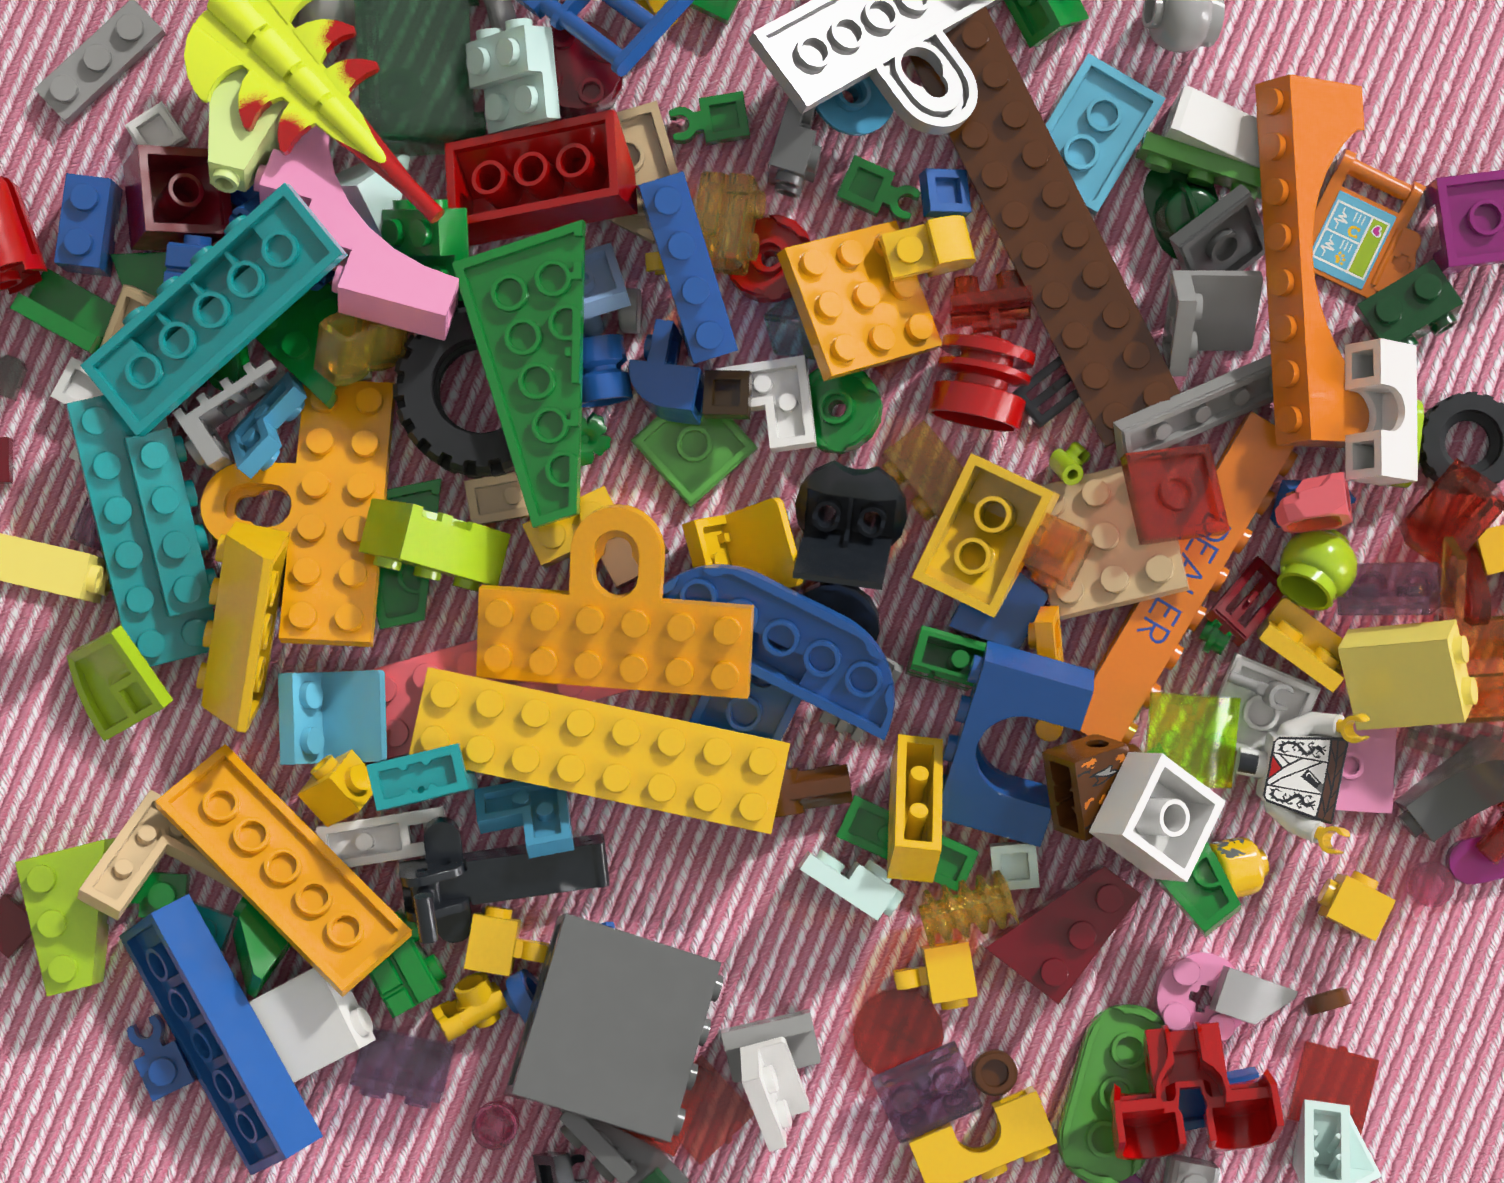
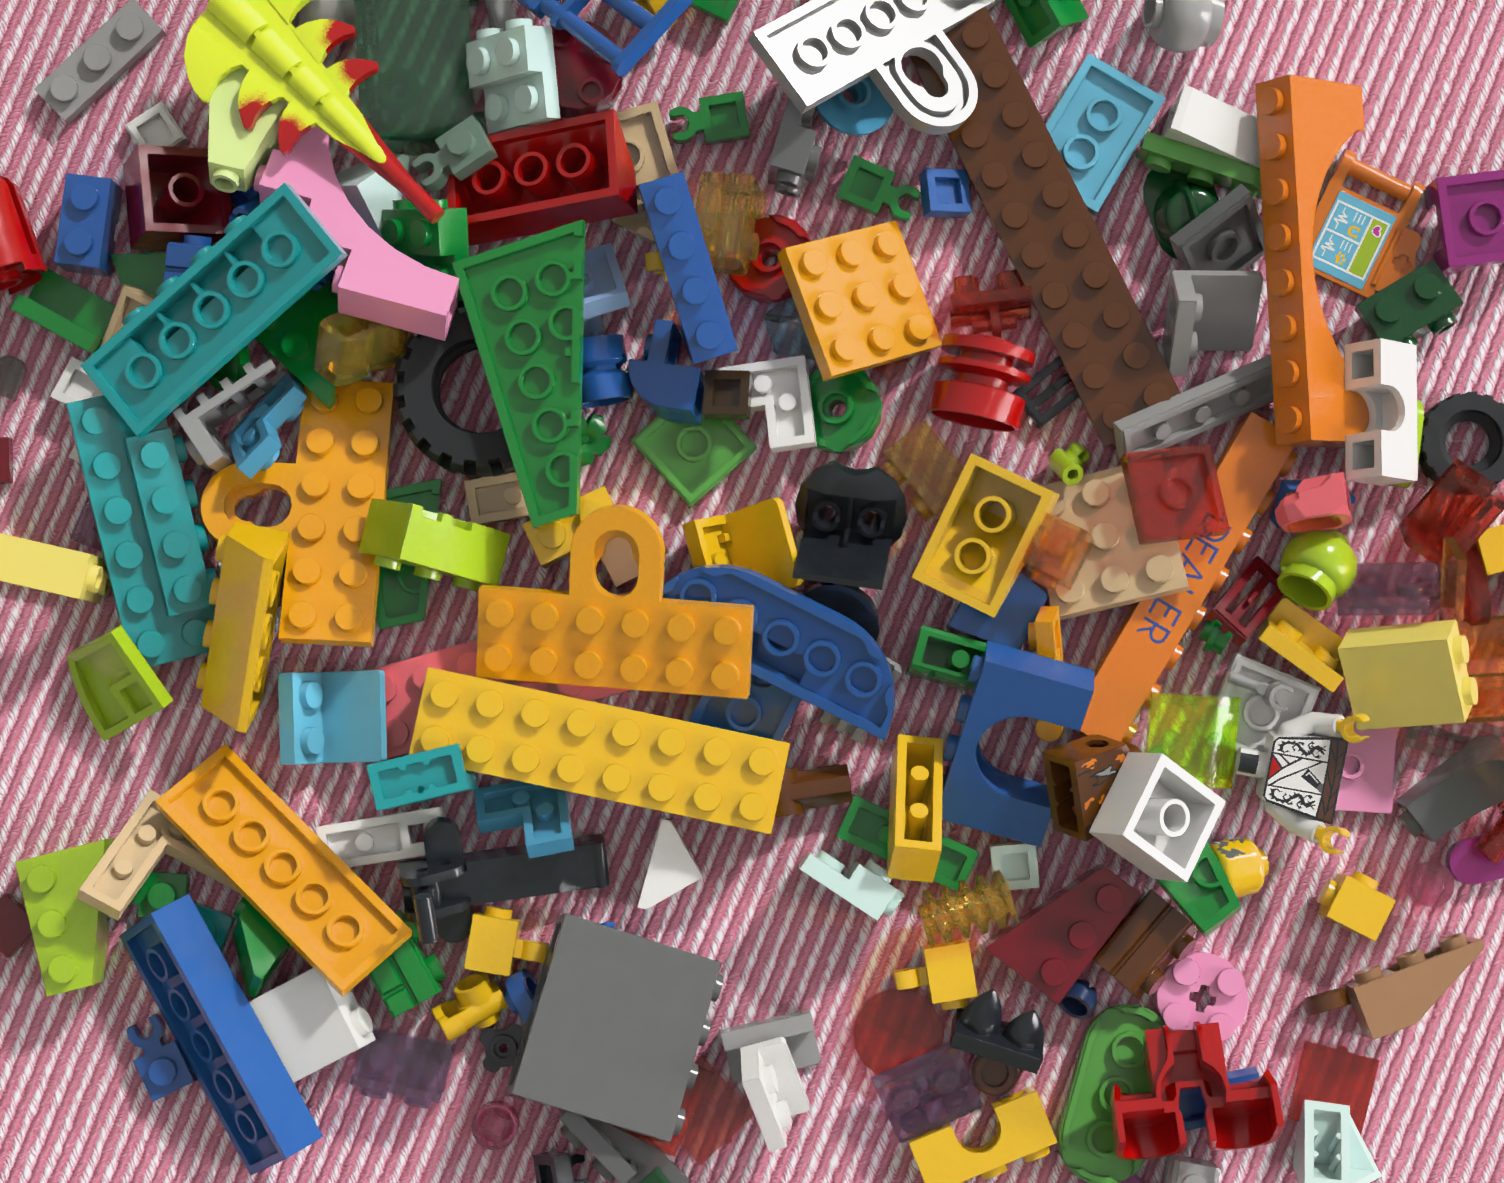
(337, 788): yellow brick -> none
(461, 152): none -> sand green plate
(493, 1039): none -> black plate
(631, 316): light grey tile -> none
(669, 868): none -> white slope
(929, 248): yellow brick -> none
(983, 1033): none -> black tile
(1080, 1000): none -> dark blue hinge
(1146, 945): none -> reddish brown brick
(1248, 996): light grey slope -> none
(1404, 992): none -> medium nougat slope

